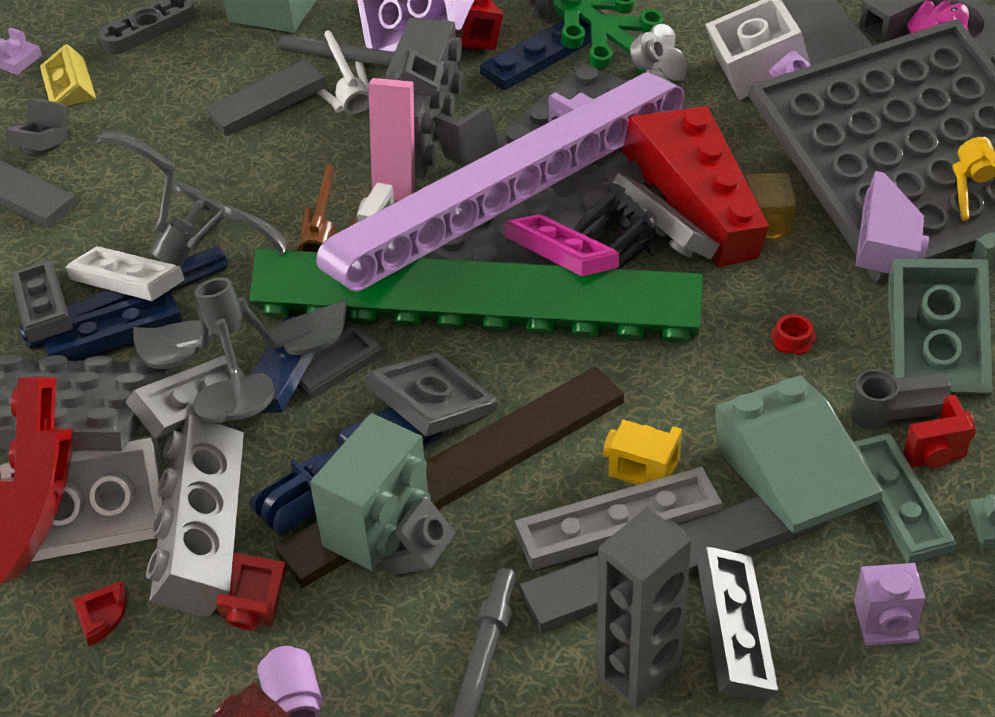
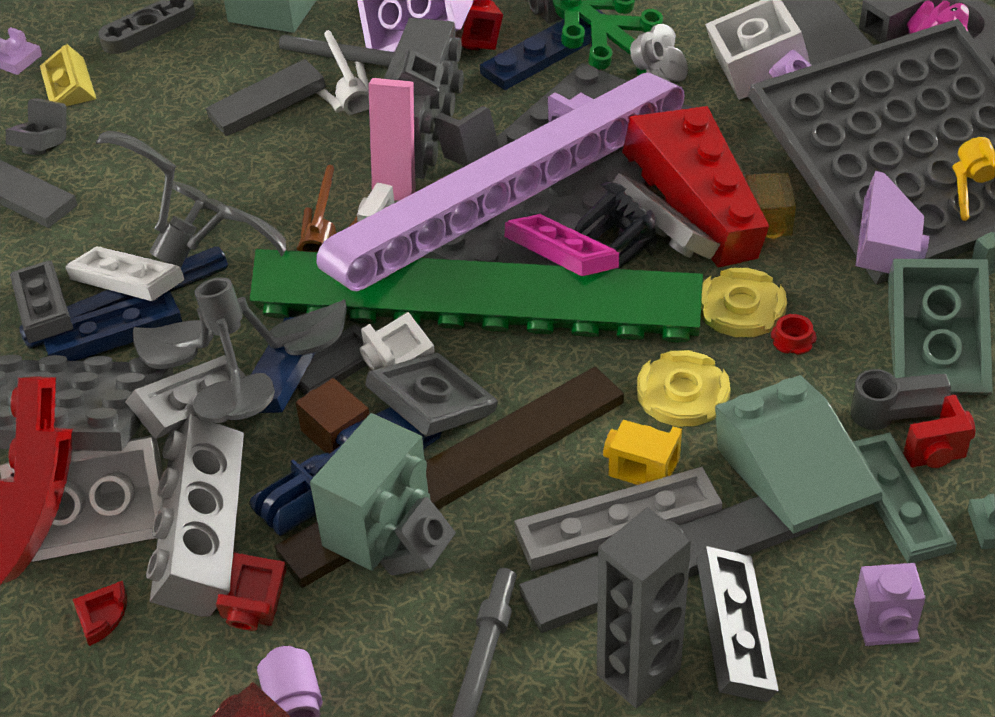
(328, 412): none -> reddish brown brick
(394, 343): none -> white bracket
(684, 400): none -> light yellow tile
(741, 313): none -> light yellow tile

